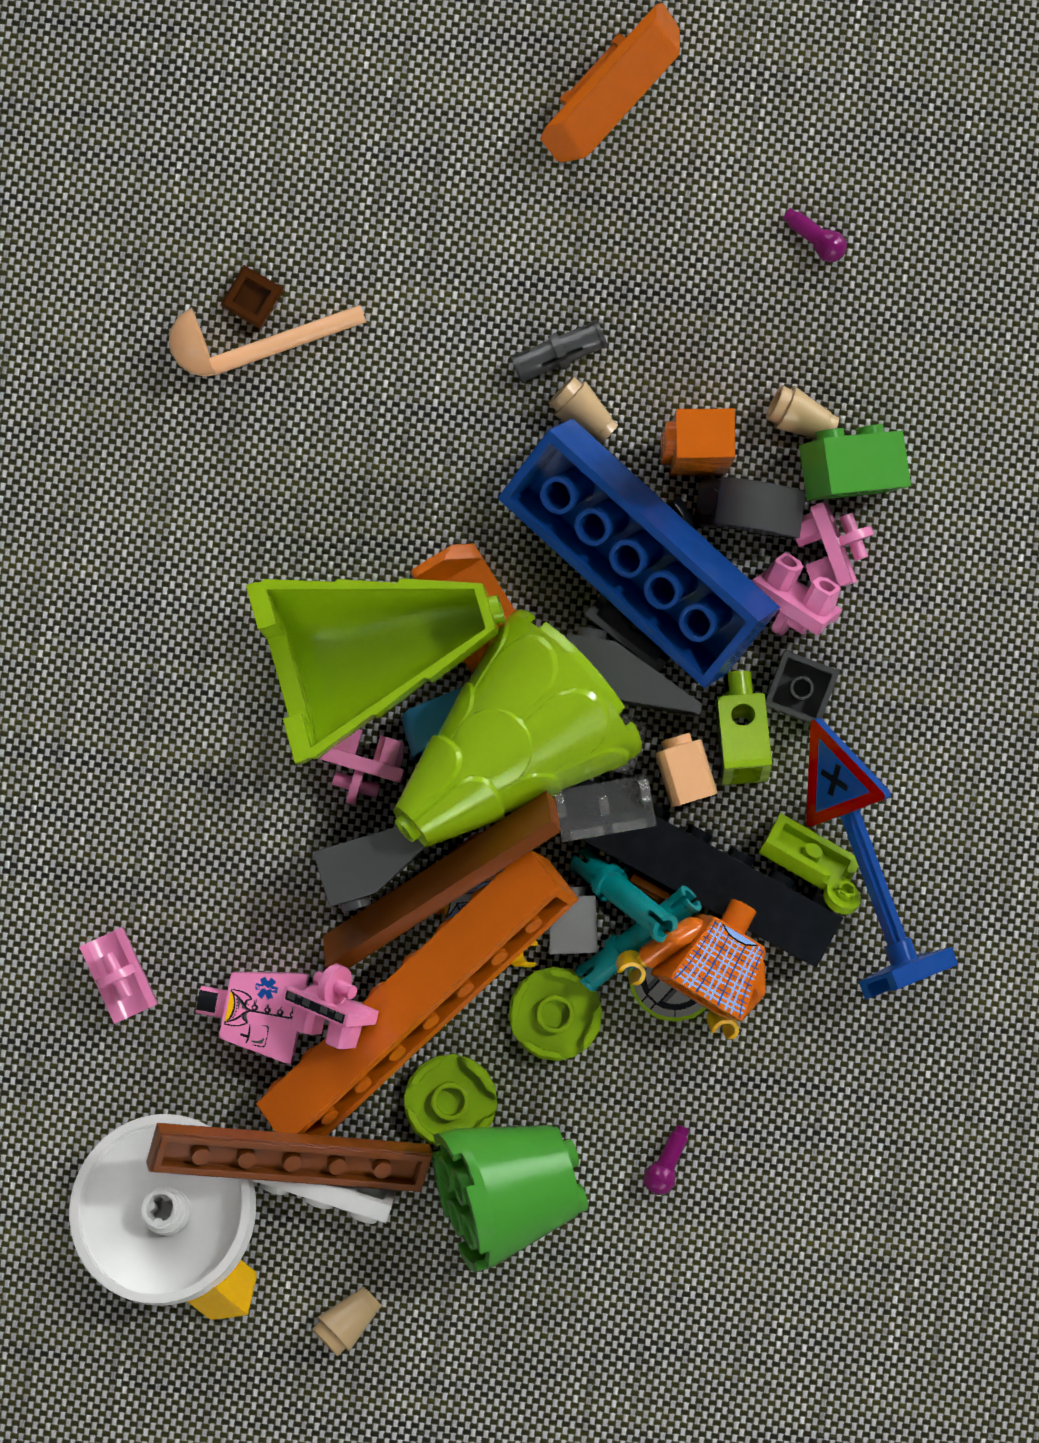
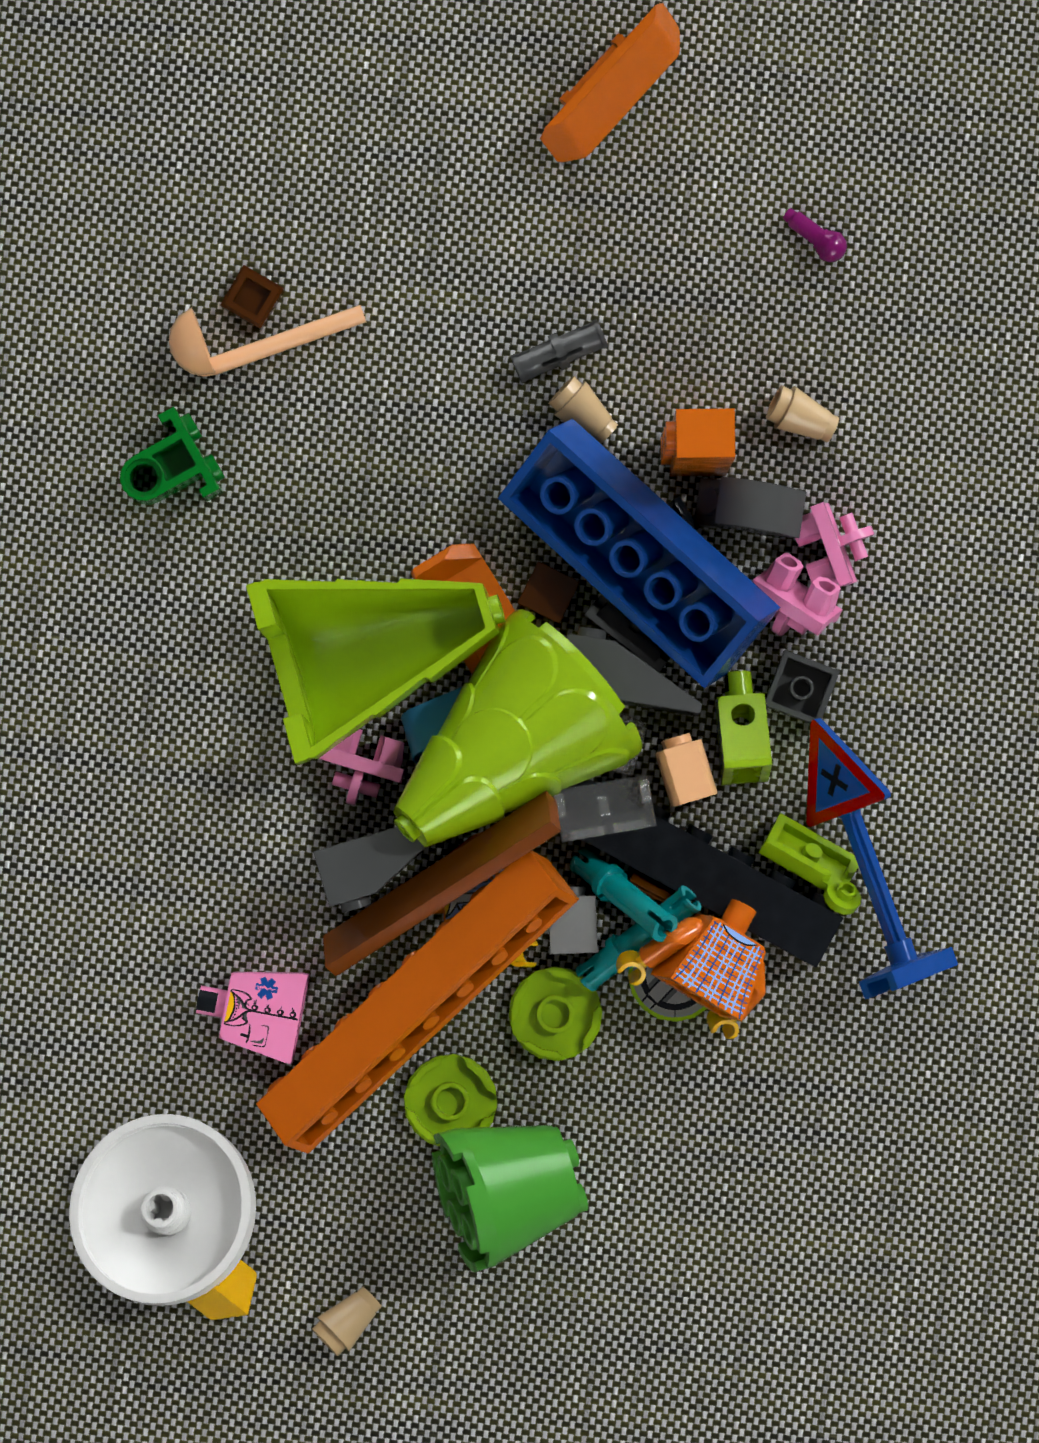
(118, 975): bright pink hips -> none
(175, 461): none -> green pin
(288, 1157): dark orange tile -> none
(330, 1000): bright pink hips -> none
(363, 1203): white plate -> none
(548, 592): none -> reddish brown tile
(660, 1176): magenta piece -> none
(854, 463): bright green brick -> none

